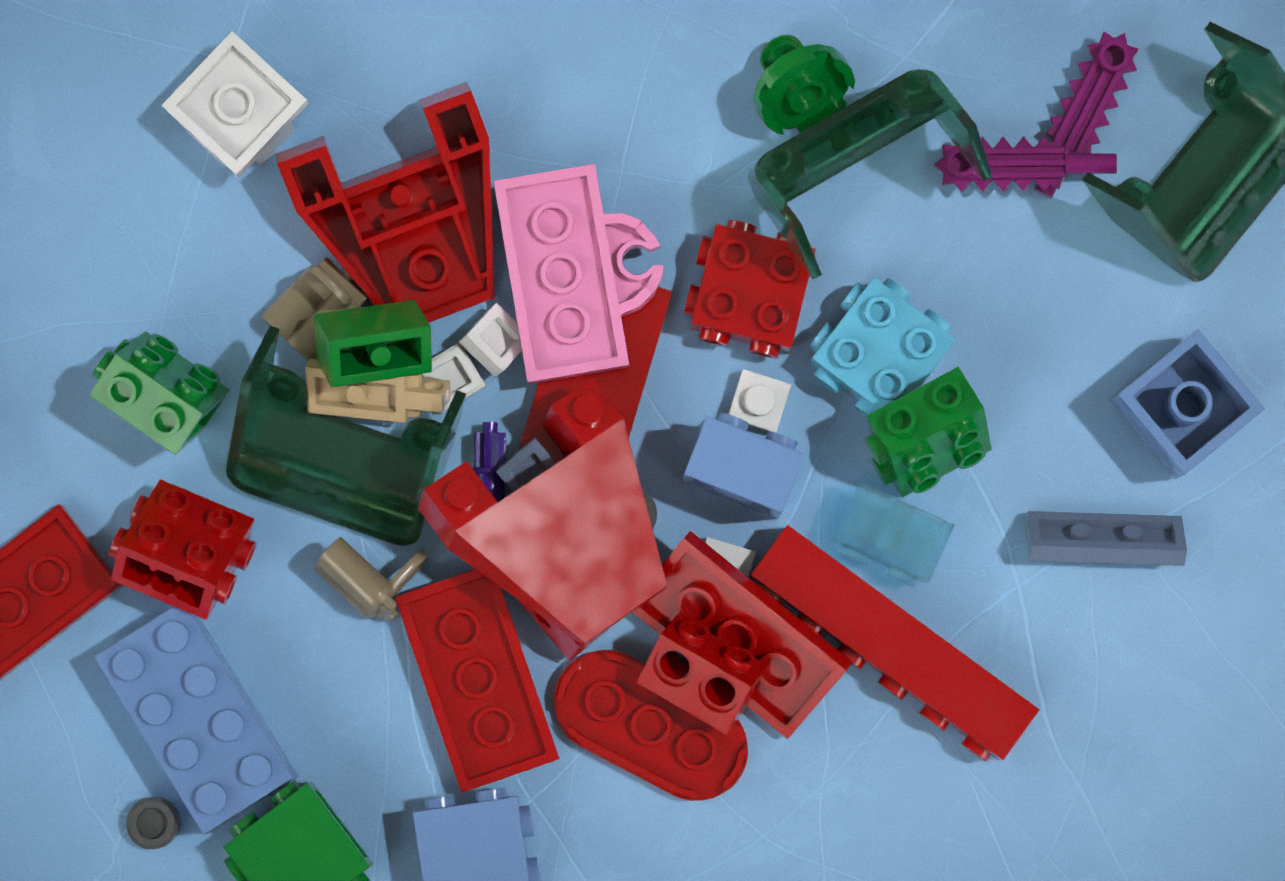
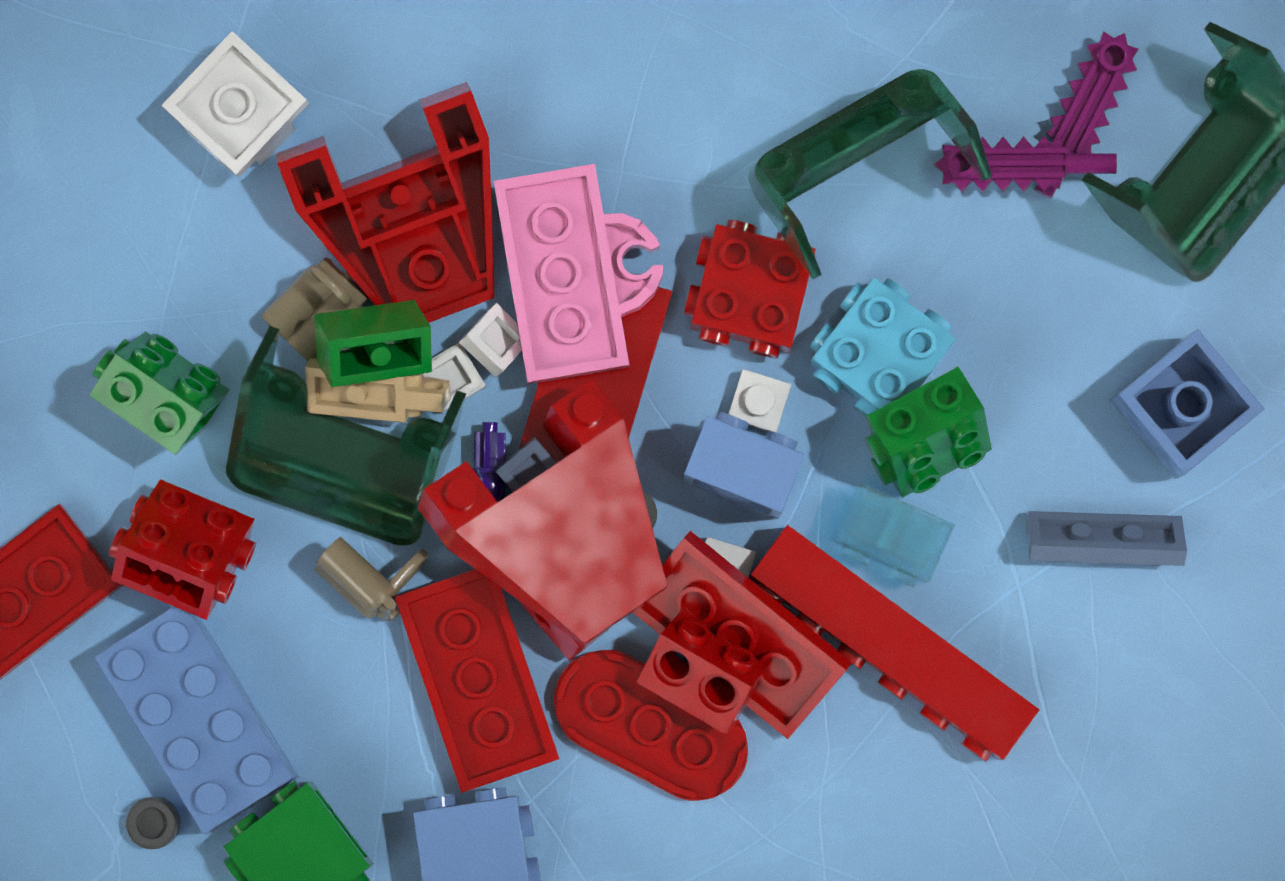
(800, 84): green tile -> none

